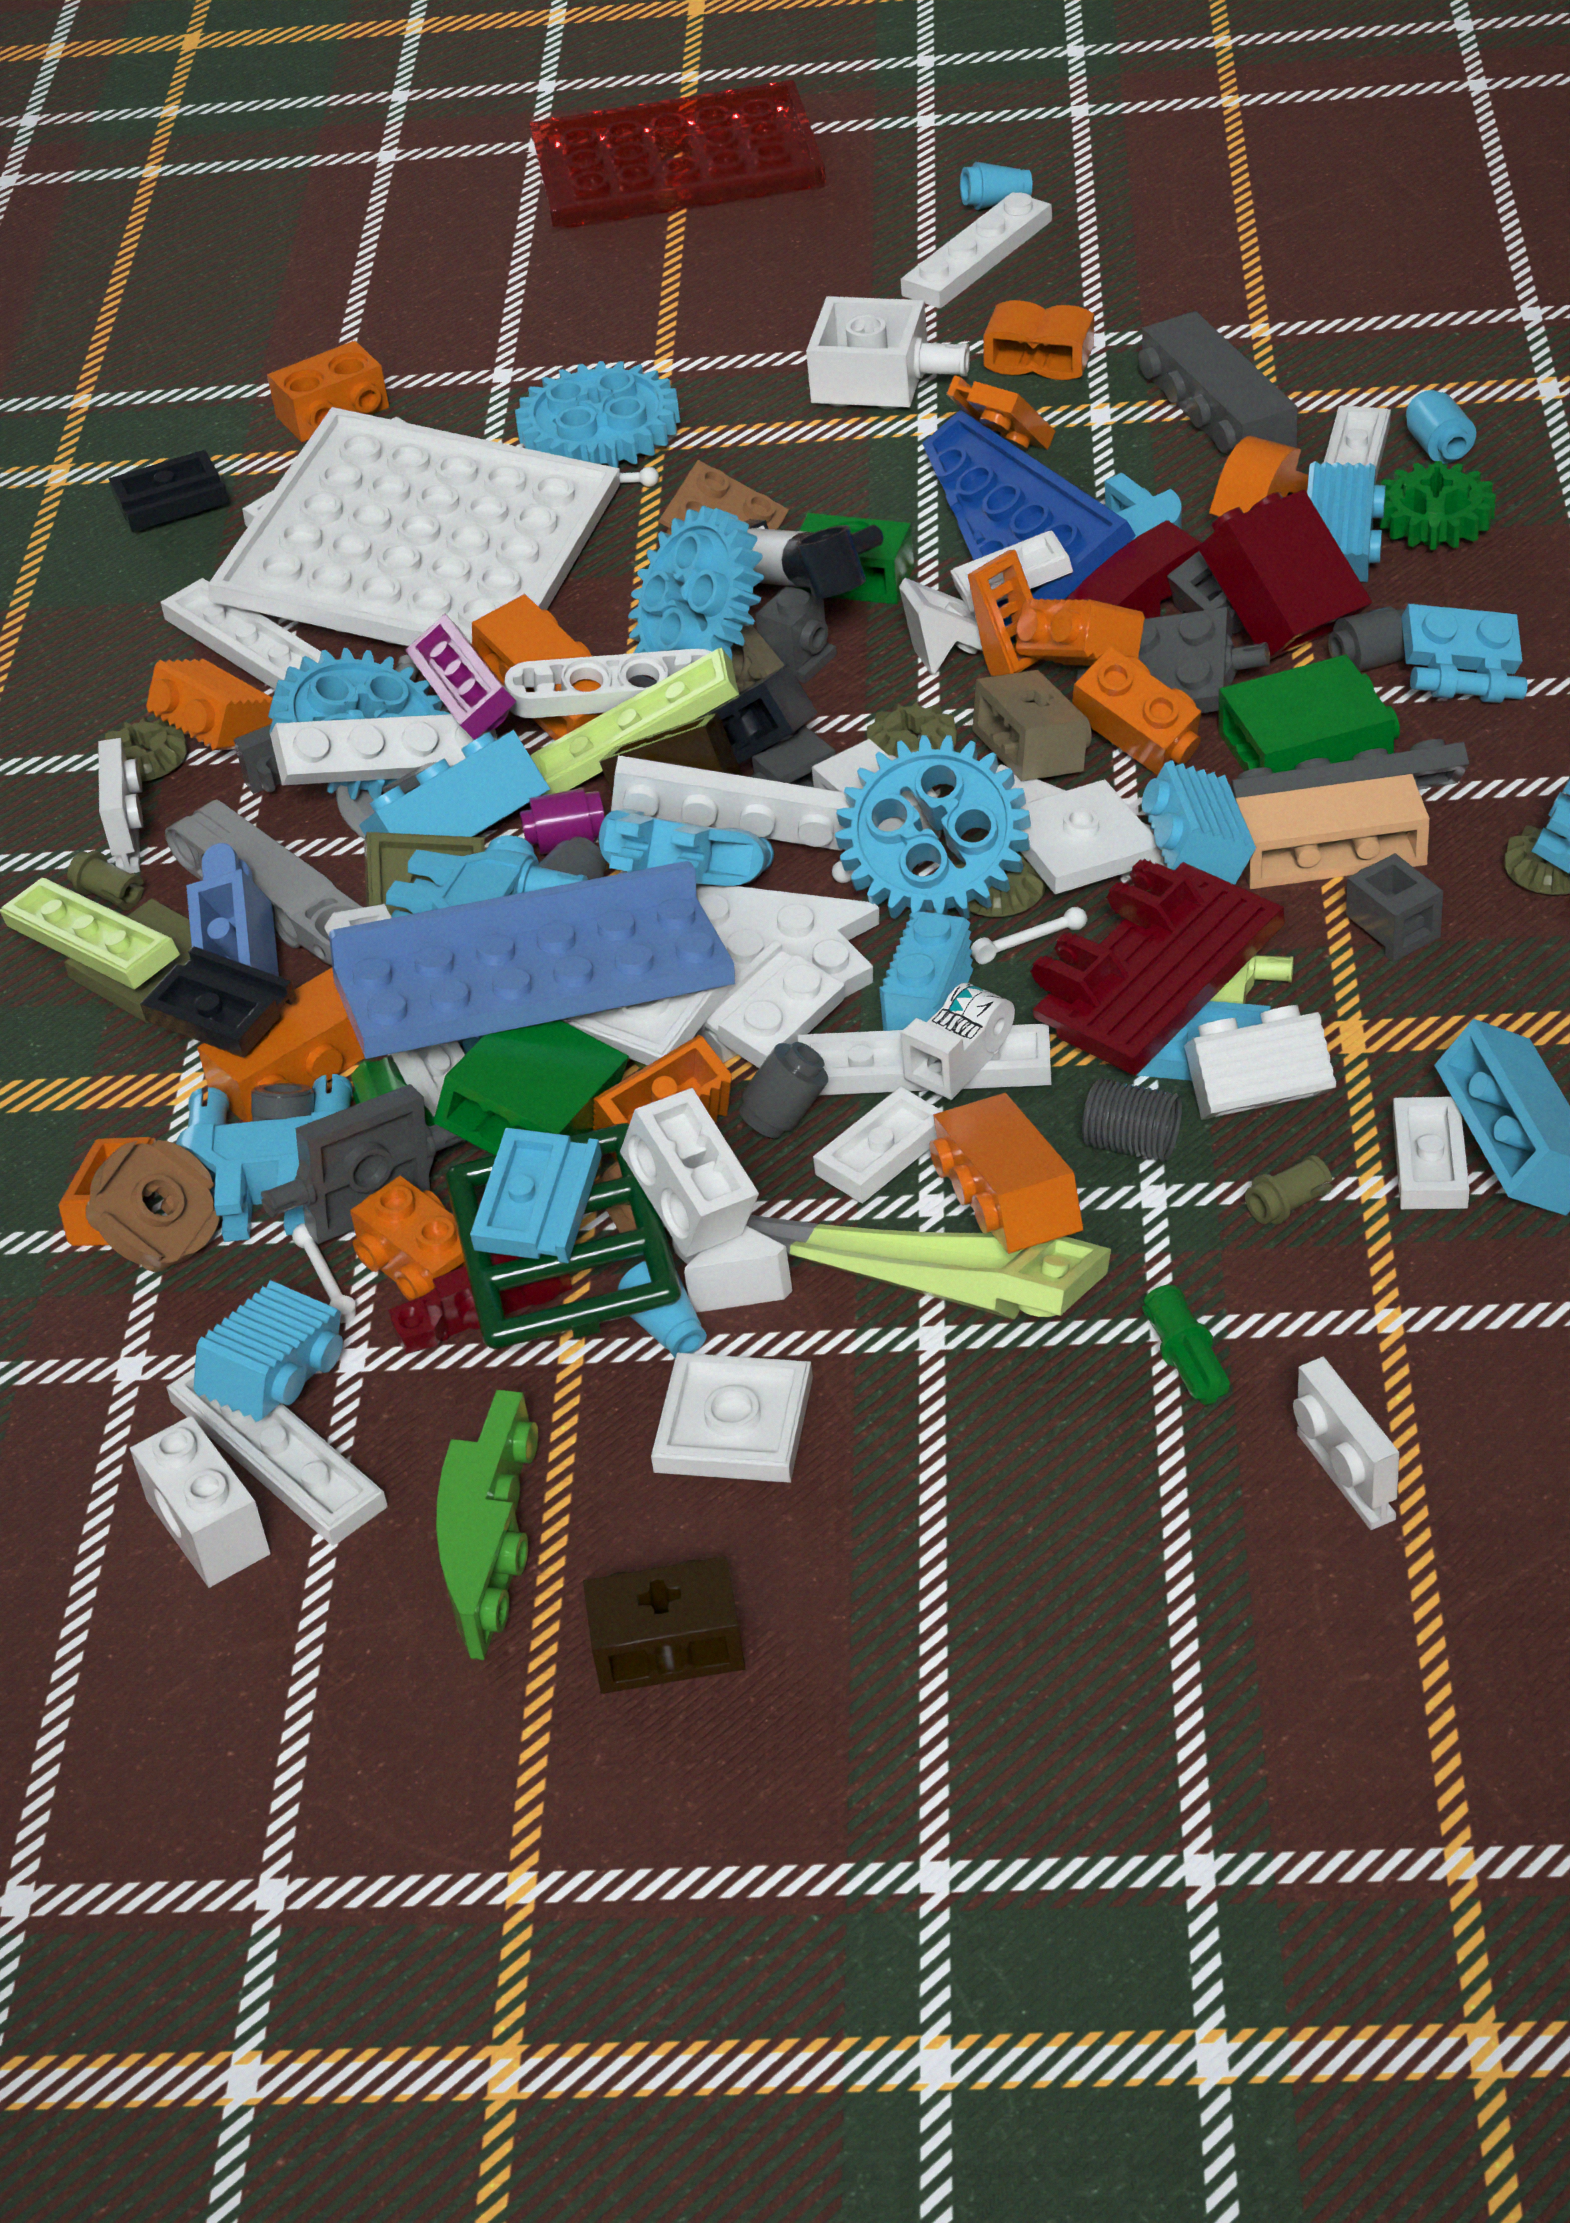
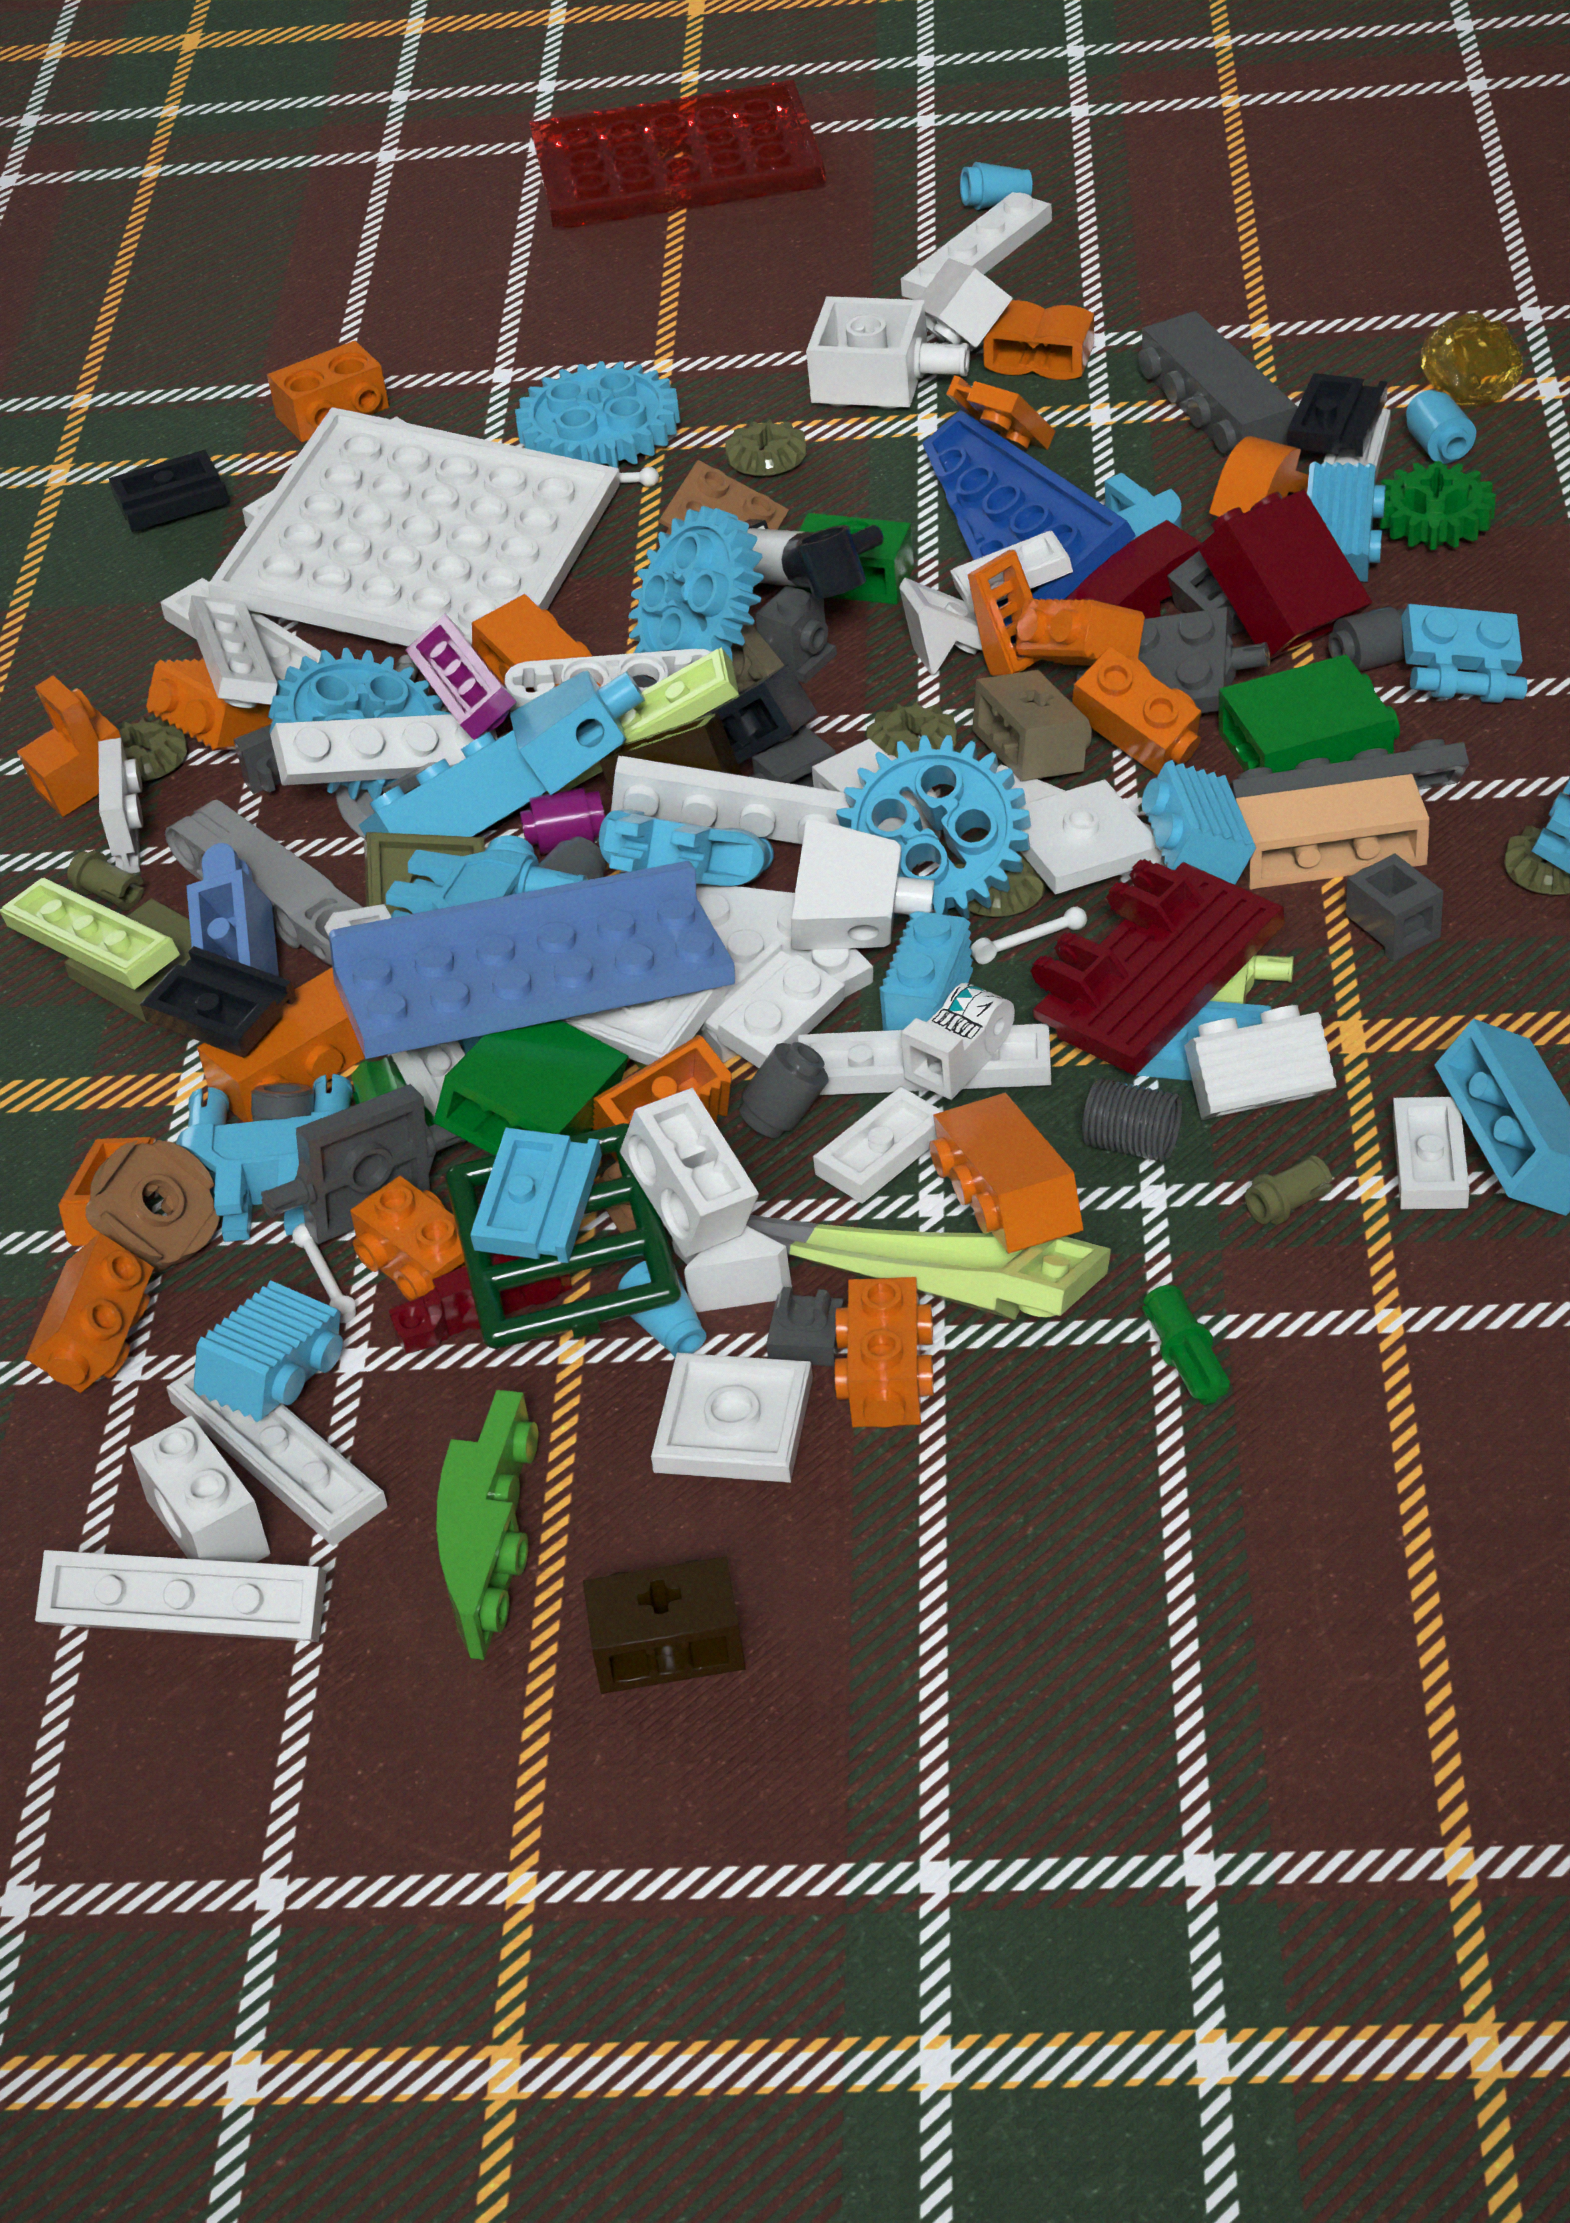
(66, 759): none -> orange brick
(91, 1314): none -> orange brick
(181, 1595): none -> white plate
(232, 651): none -> white plate
(573, 726): none -> medium azure torso
(782, 450): none -> olive gear
(804, 1328): none -> dark grey tile
(851, 889): none -> white torso
(884, 1357): none -> orange brick
(962, 304): none -> white brick
(1336, 415): none -> black plate
(1347, 1442): white plate -> none
(1472, 359): none -> clear yellow hair

